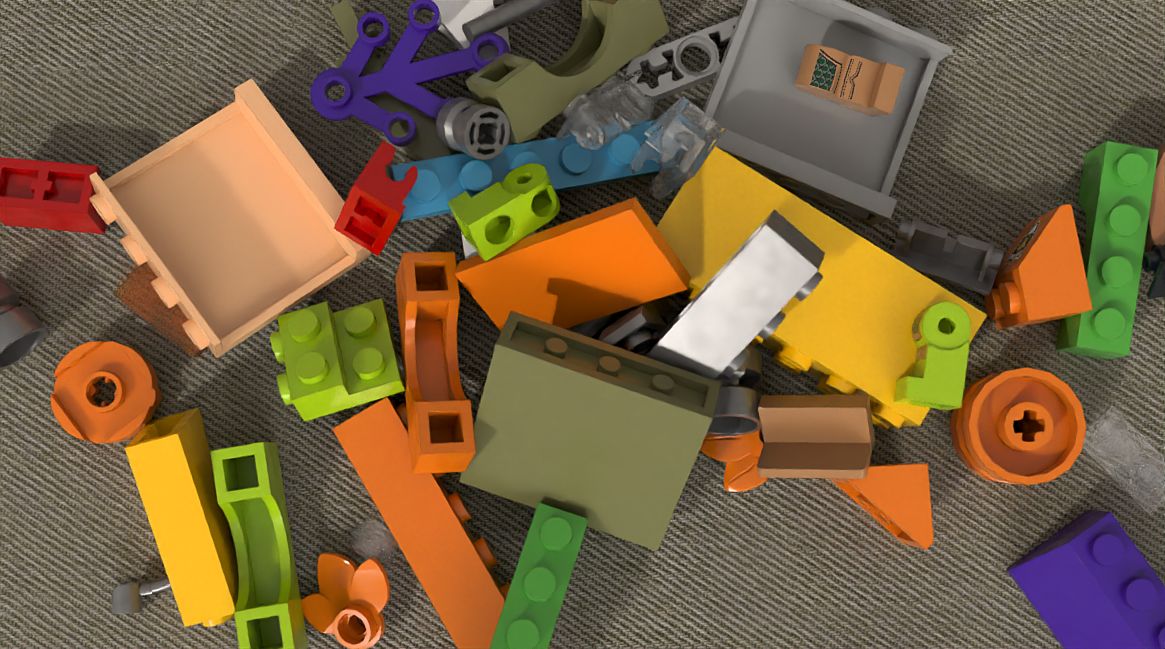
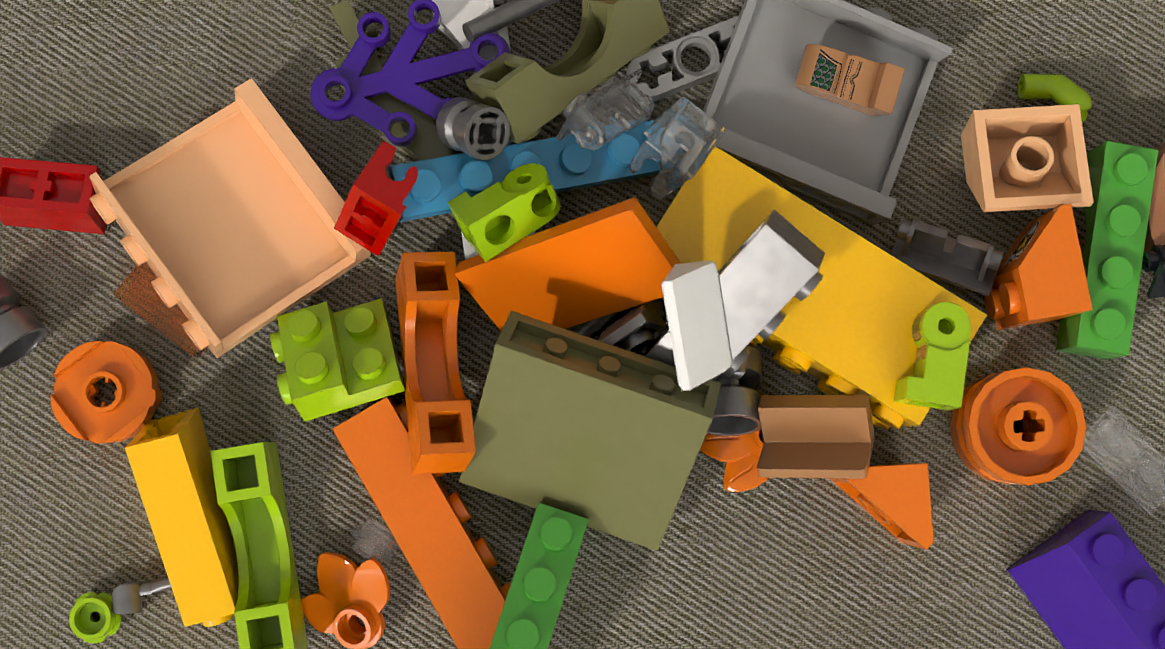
(81, 617): none -> lime plate
(696, 322): none -> white slope
(1027, 158): none -> light nougat slope
(1055, 88): none -> lime arm

